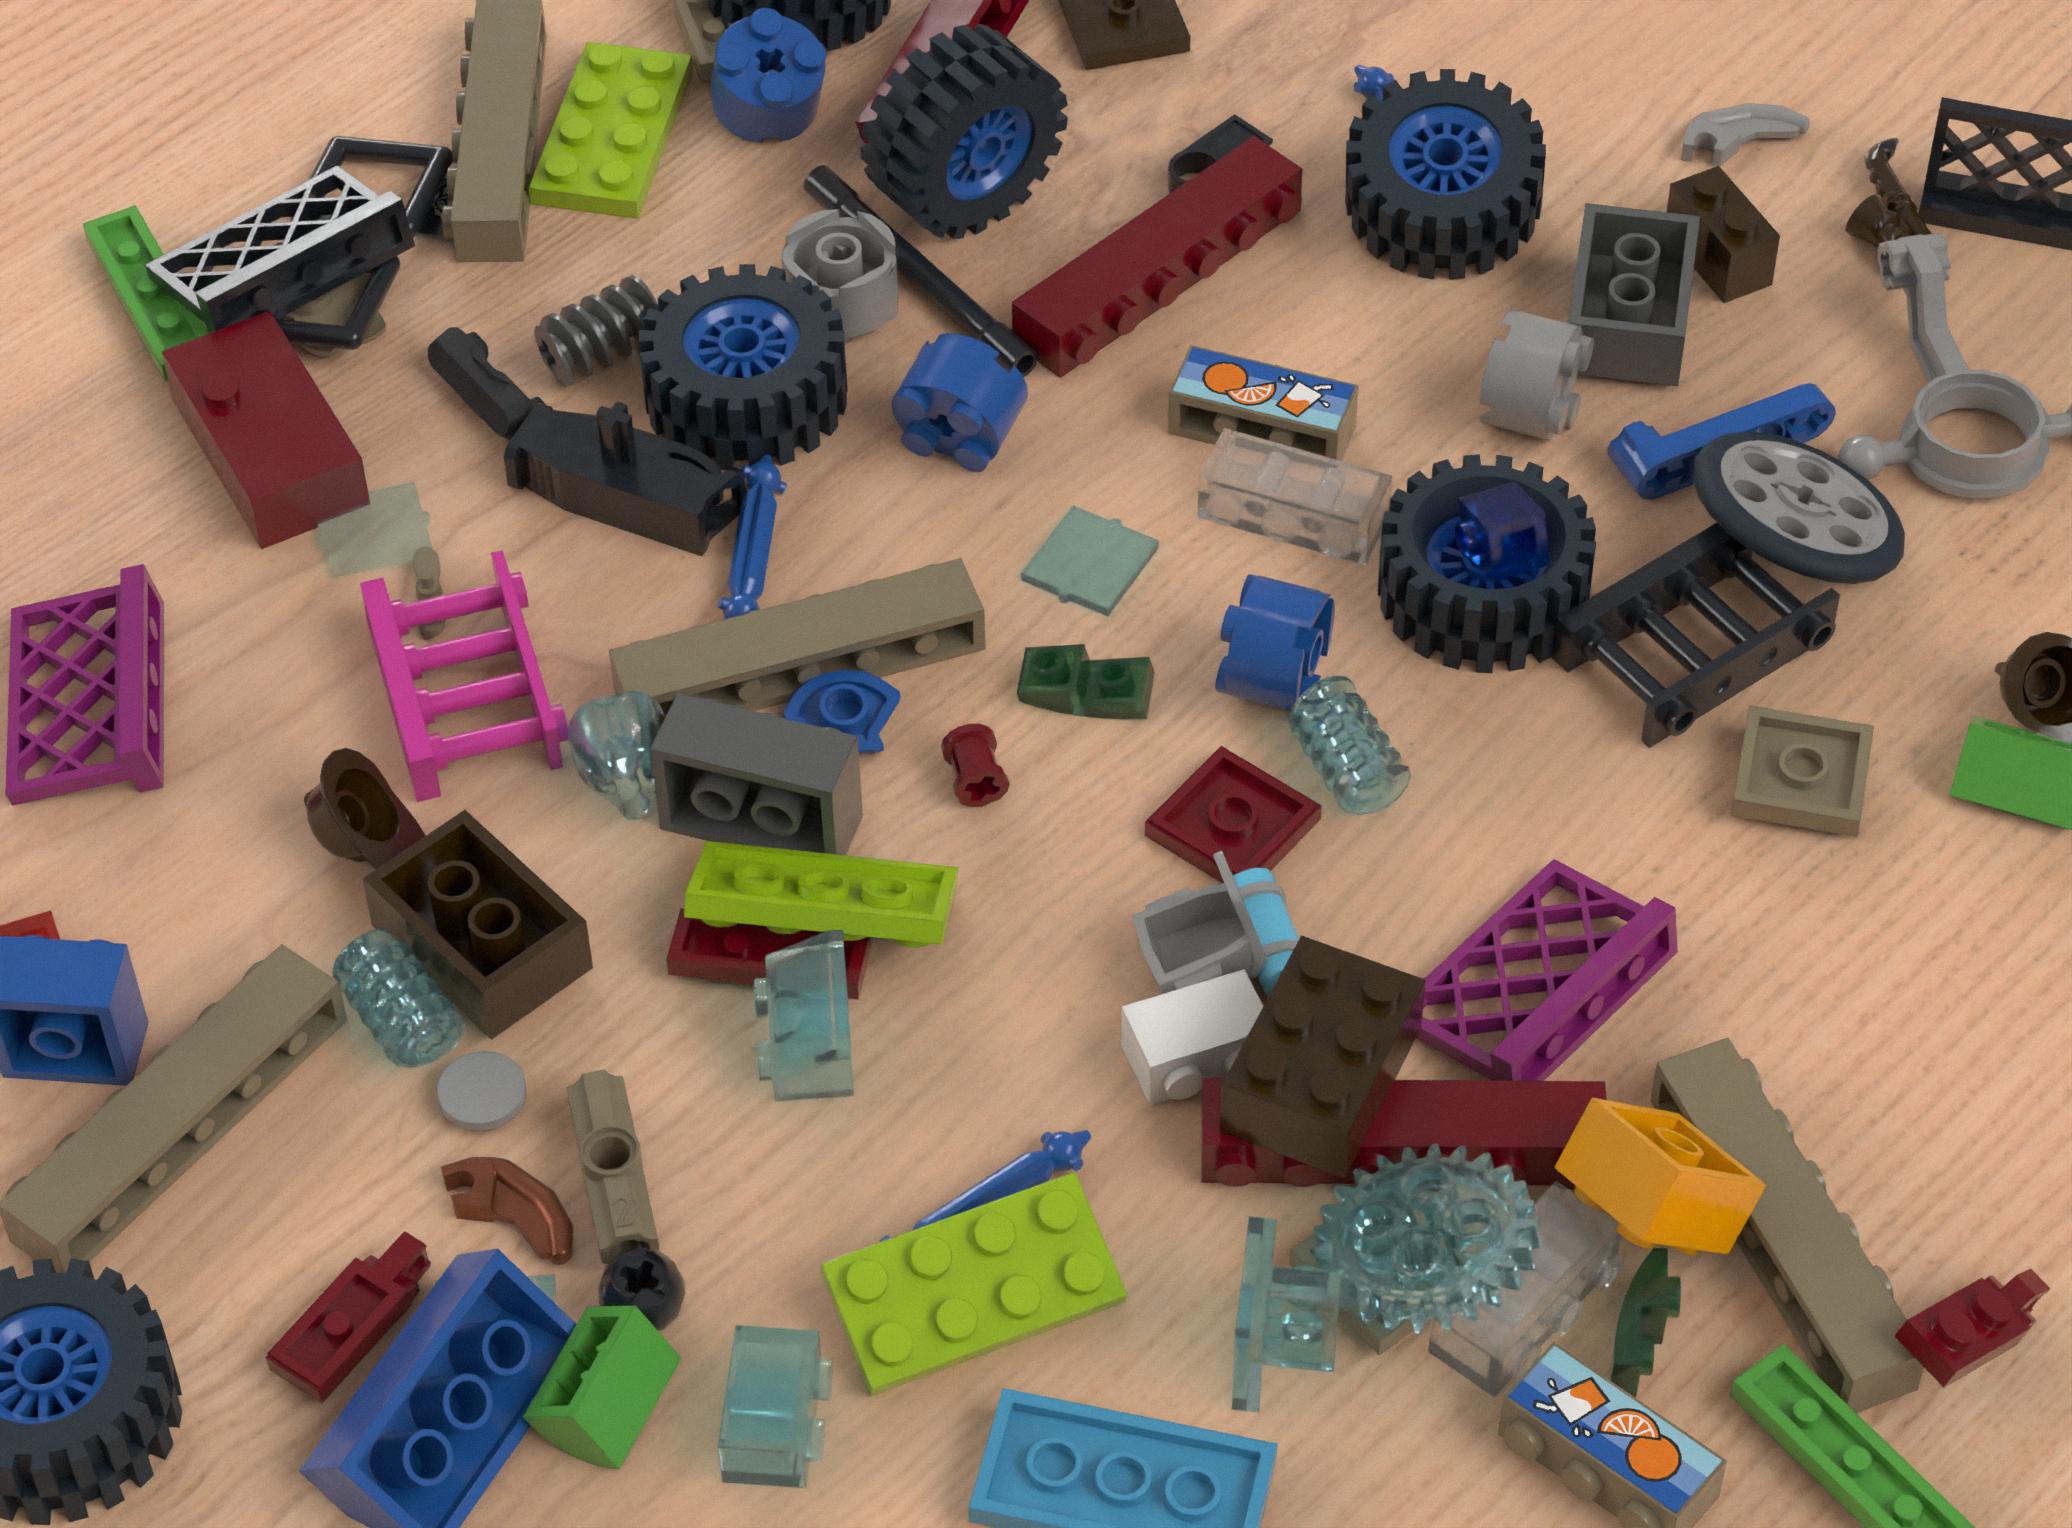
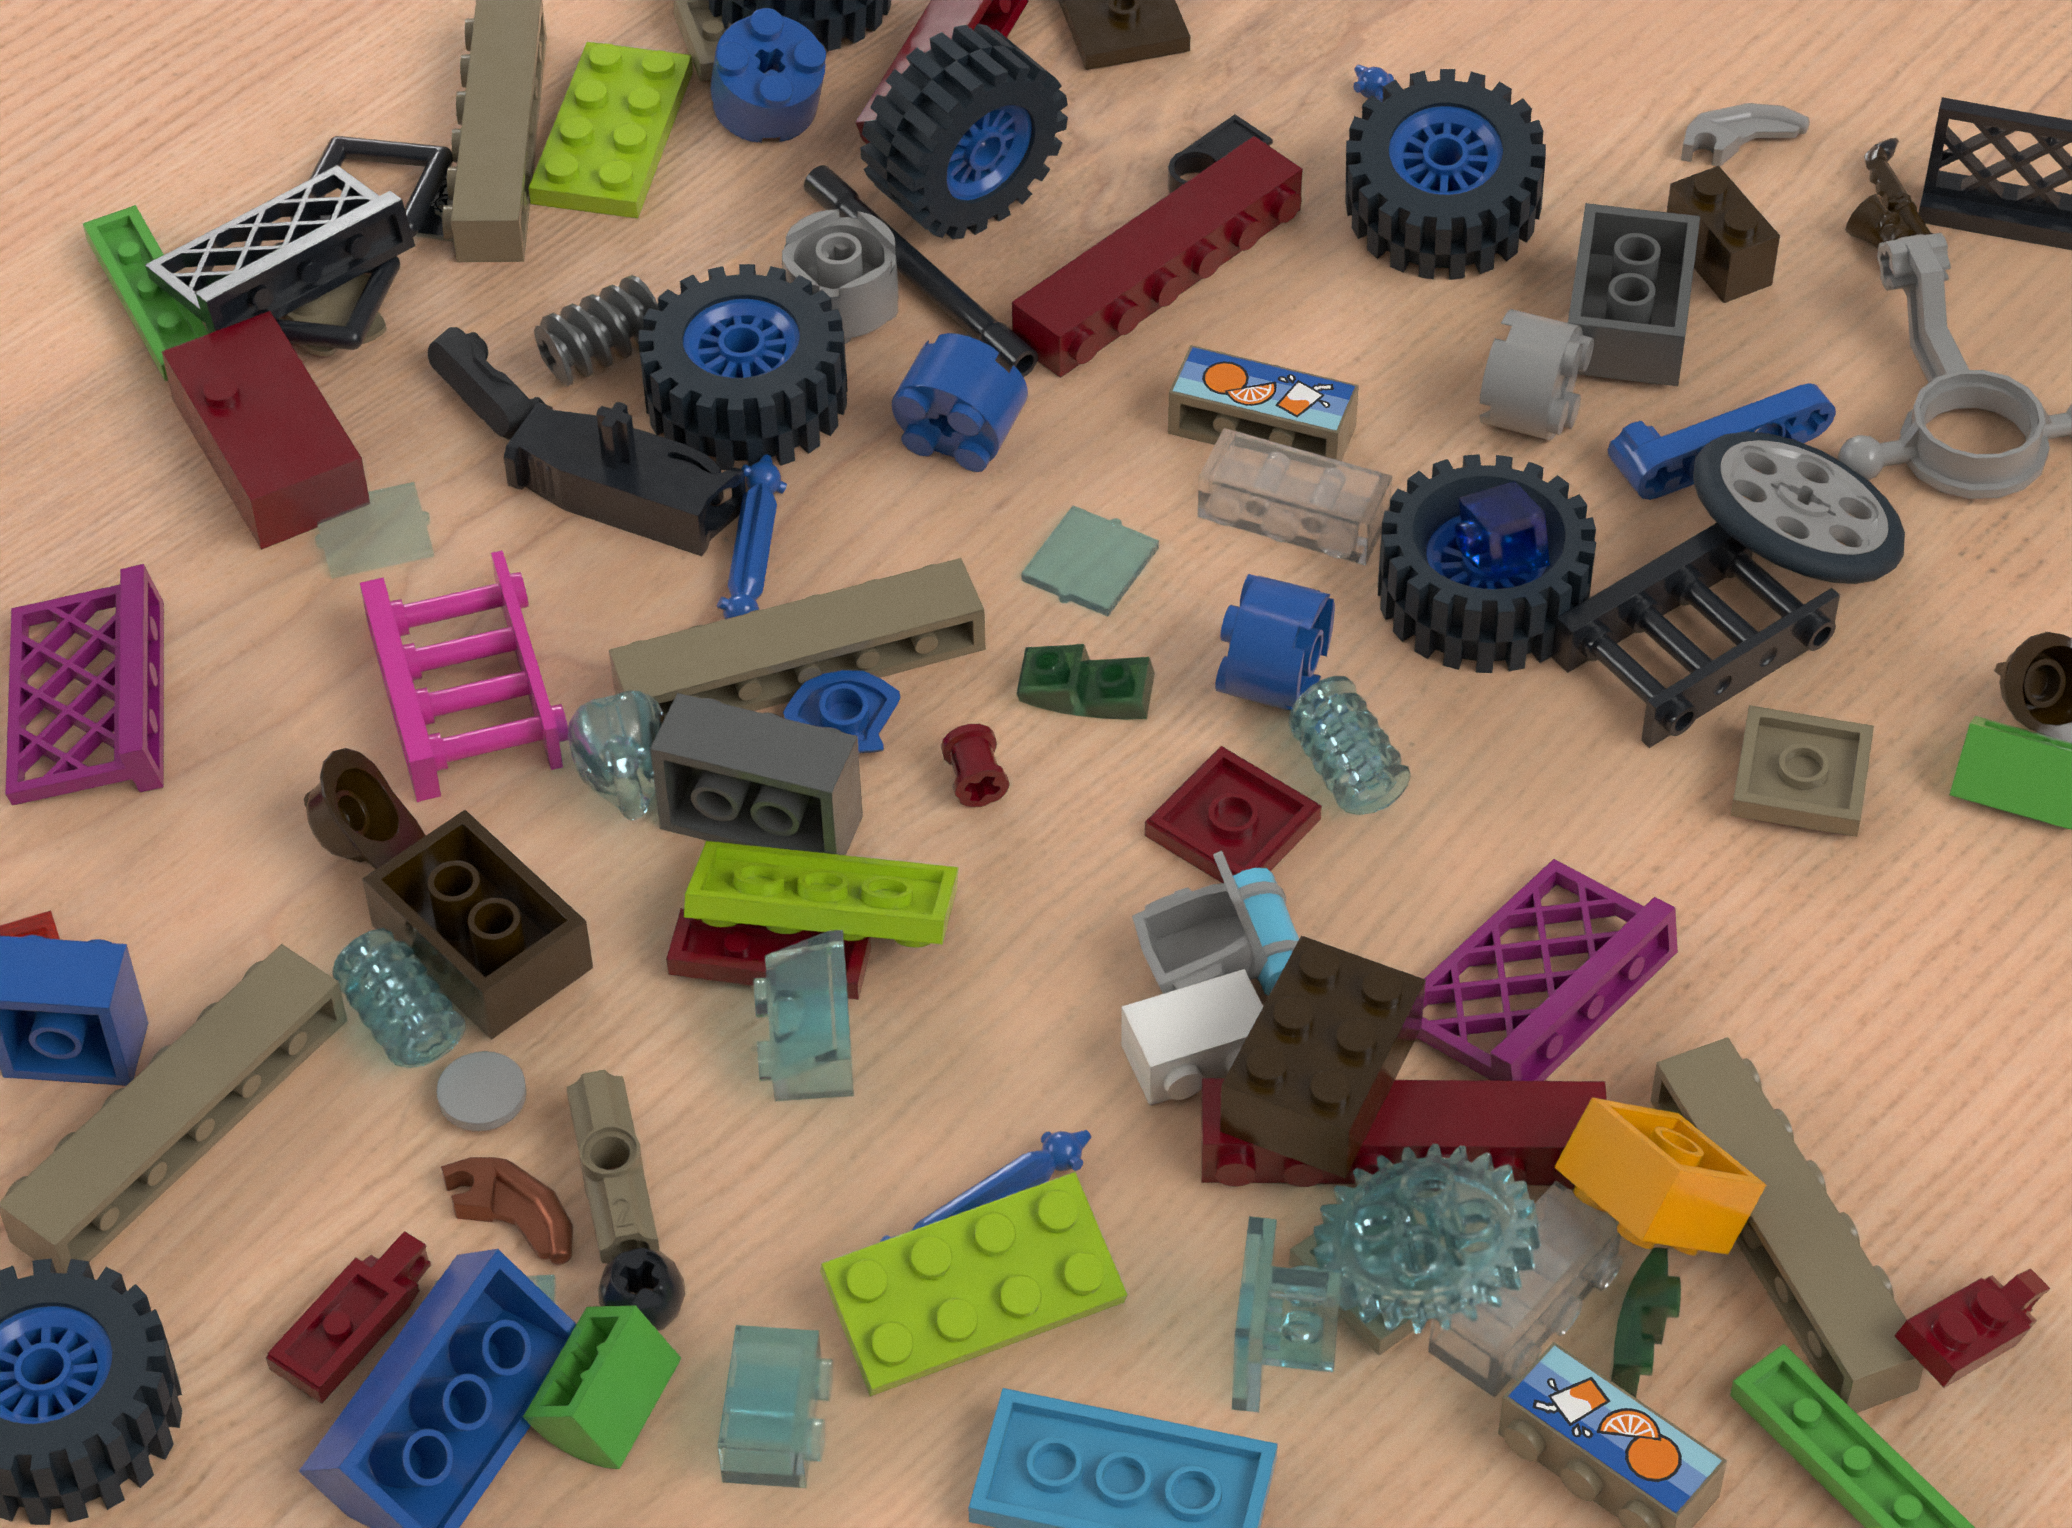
(427, 571): dark tan piece -> none

